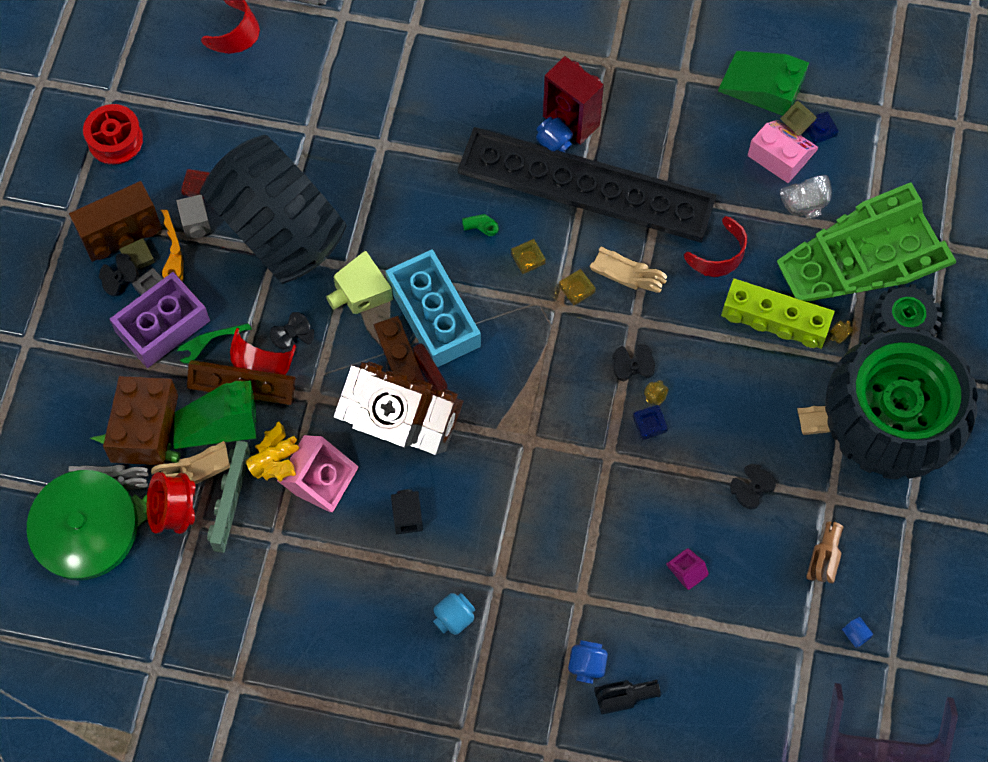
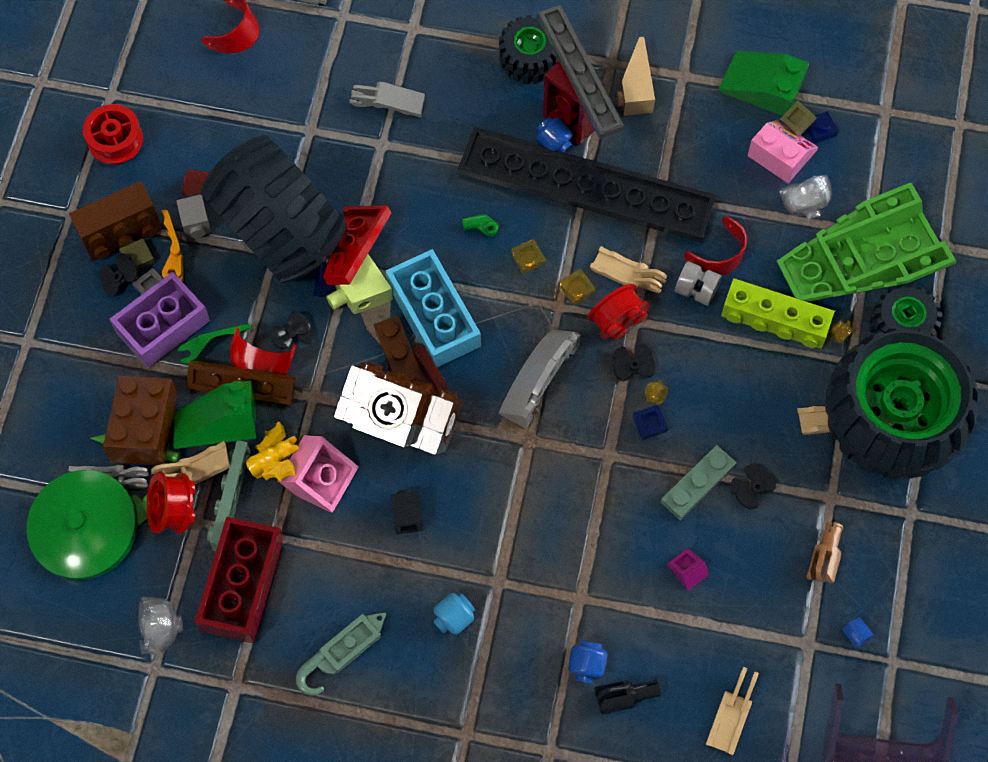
(157, 624): none -> clear cylinder
(239, 580): none -> dark red brick
(320, 284): none -> clear blue plate
(342, 649): none -> sand green plate
(362, 230): none -> red wing
(390, 97): none -> light grey arm
(526, 50): none -> black wheel
(537, 375): none -> light grey windscreen
(580, 72): none -> dark grey tile
(618, 312): none -> red wheel
(636, 86): none -> tan slope
(689, 280): none -> light grey wheel
(698, 482): none -> sand green plate
(731, 717): none -> tan arm

